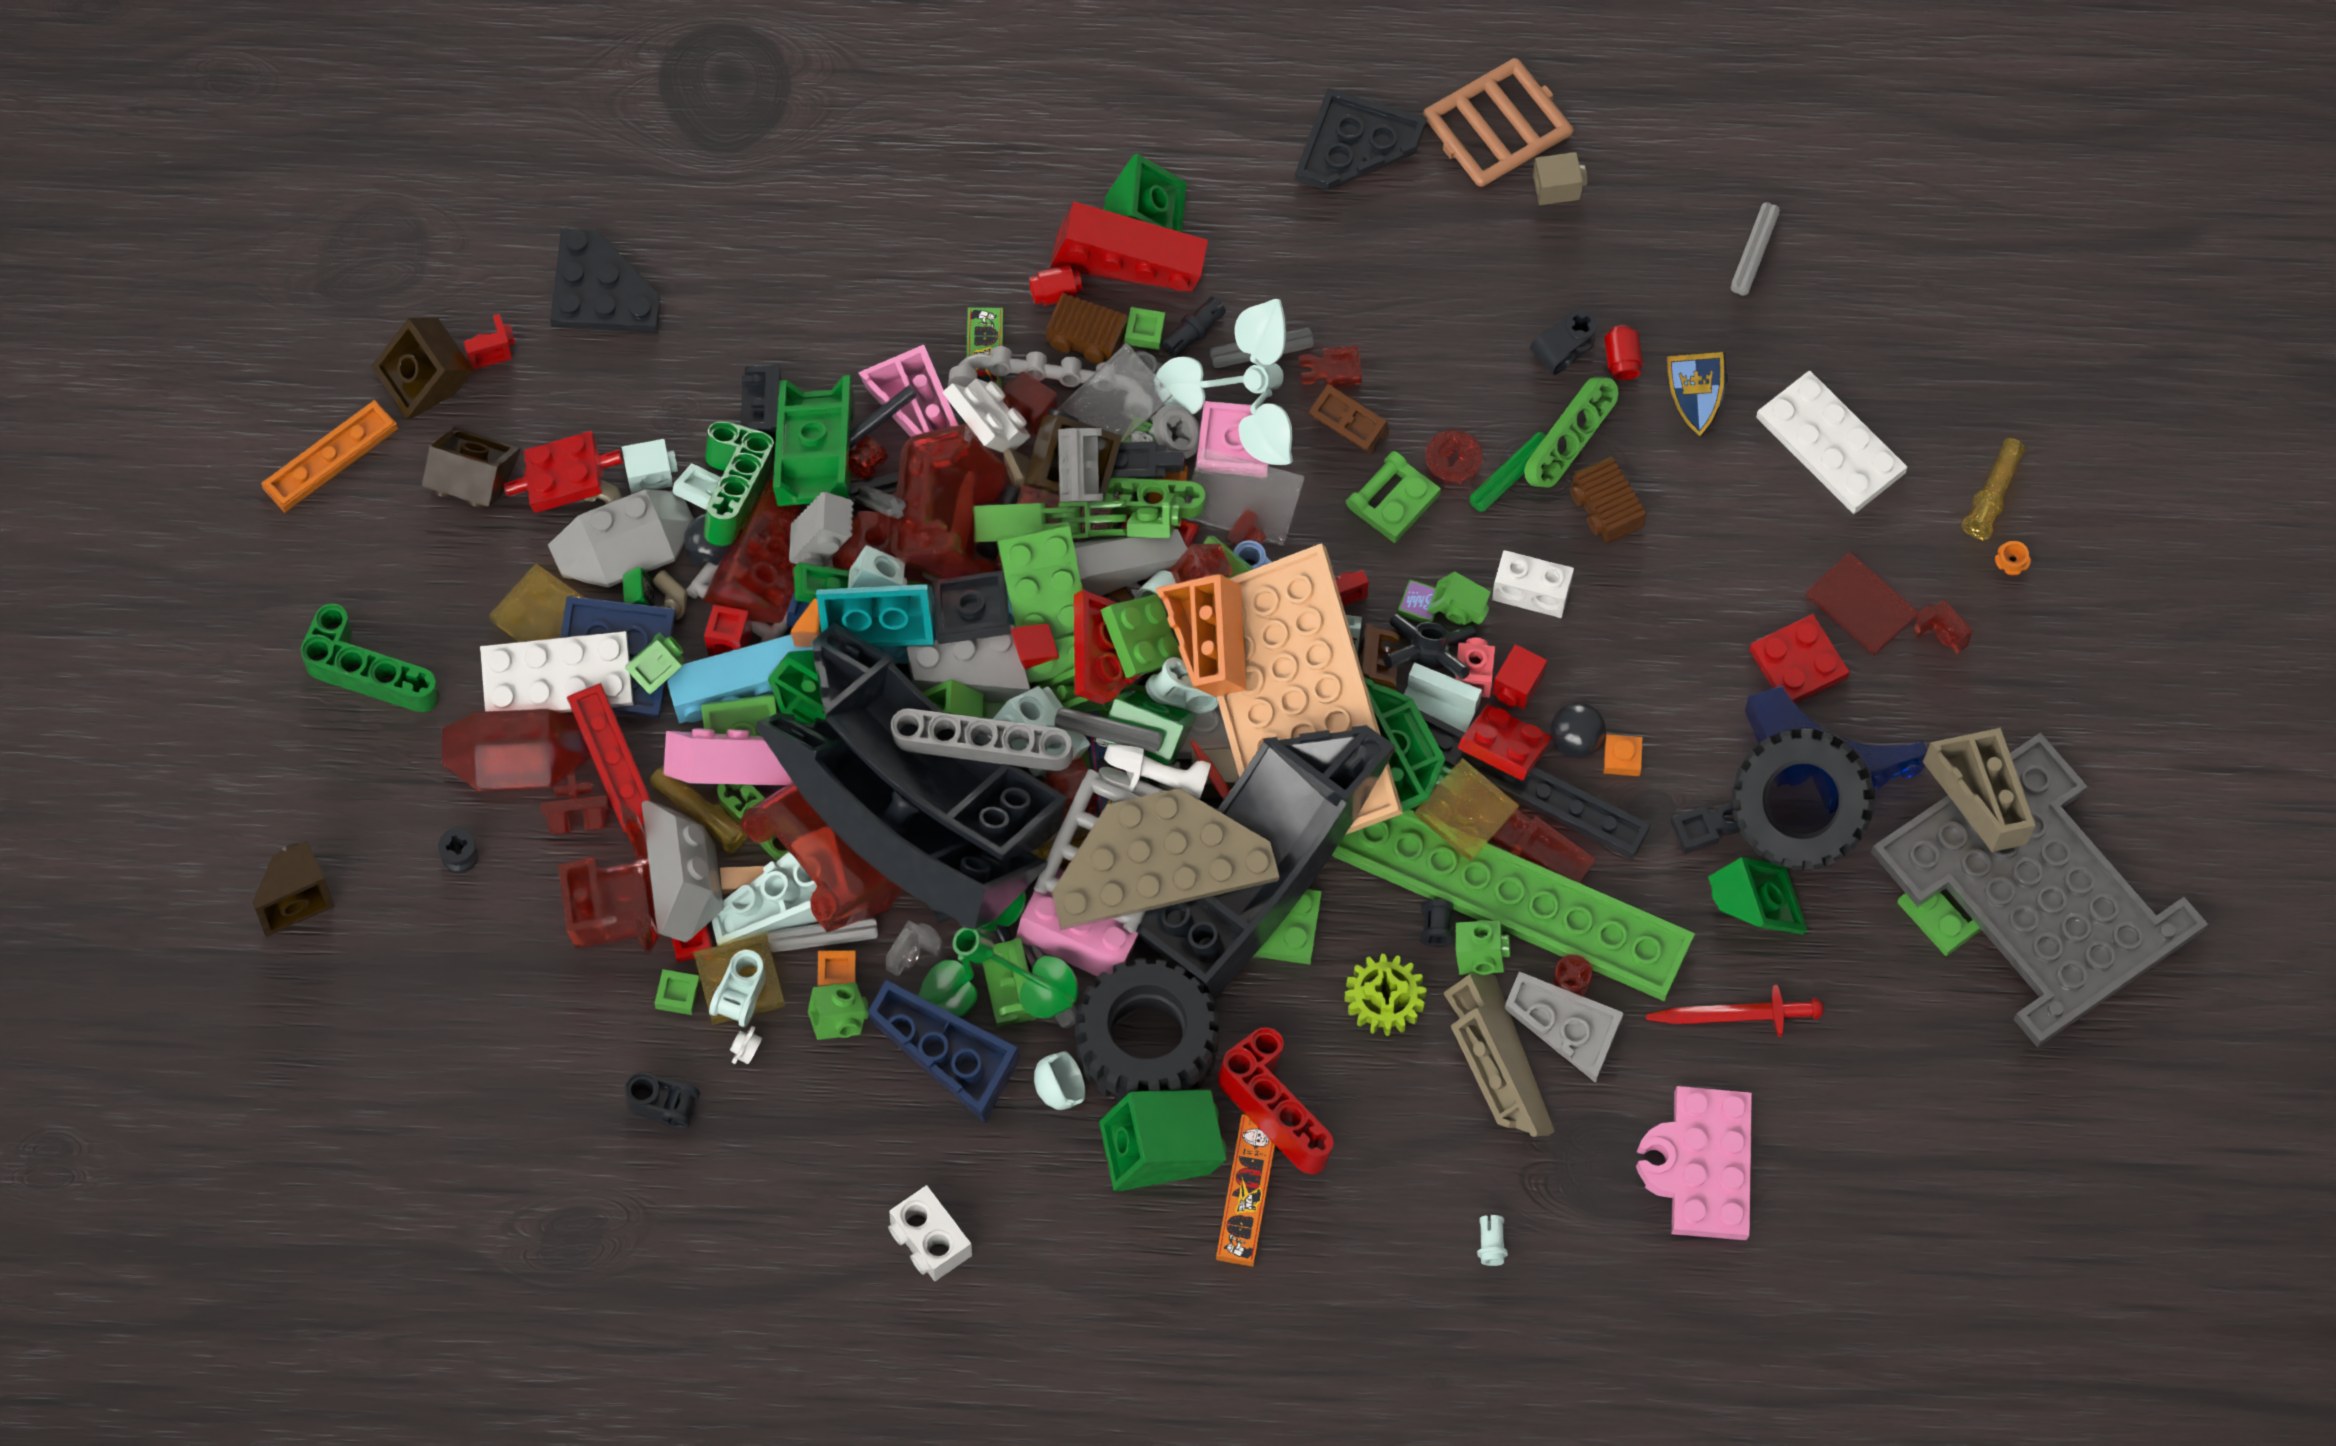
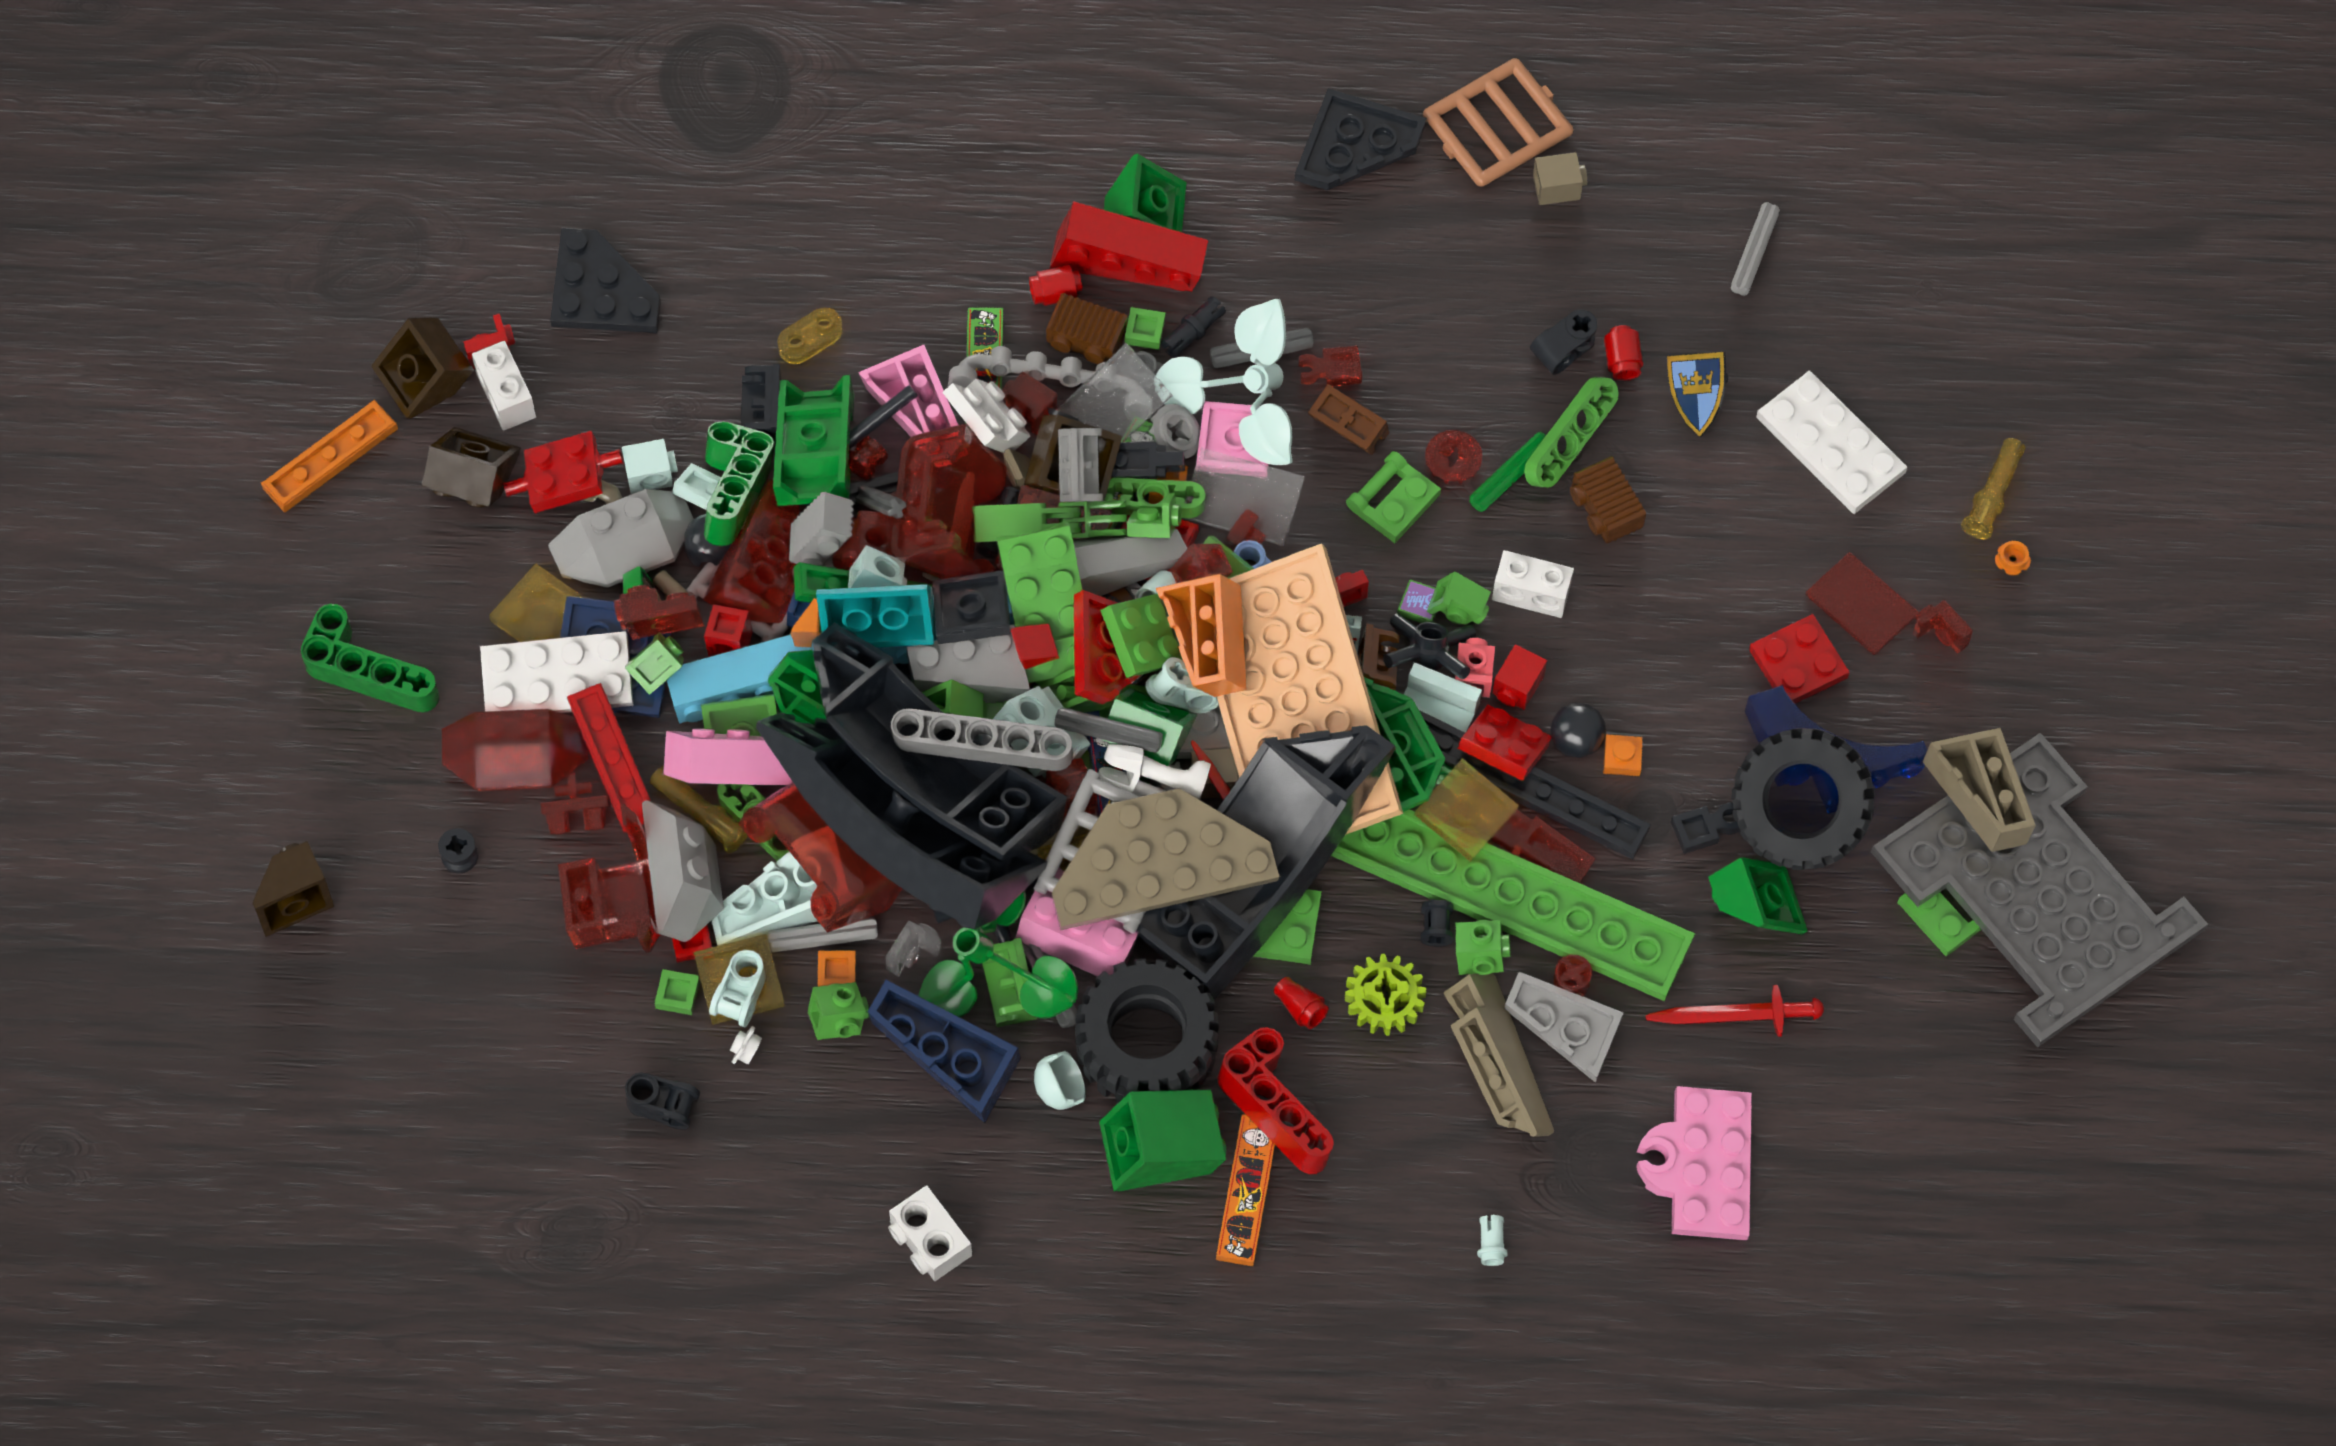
(503, 385): none -> white brick
(647, 615): none -> clear red plate
(735, 877): light nougat piece -> none
(812, 335): none -> clear yellow plate
(1303, 1004): none -> red cone

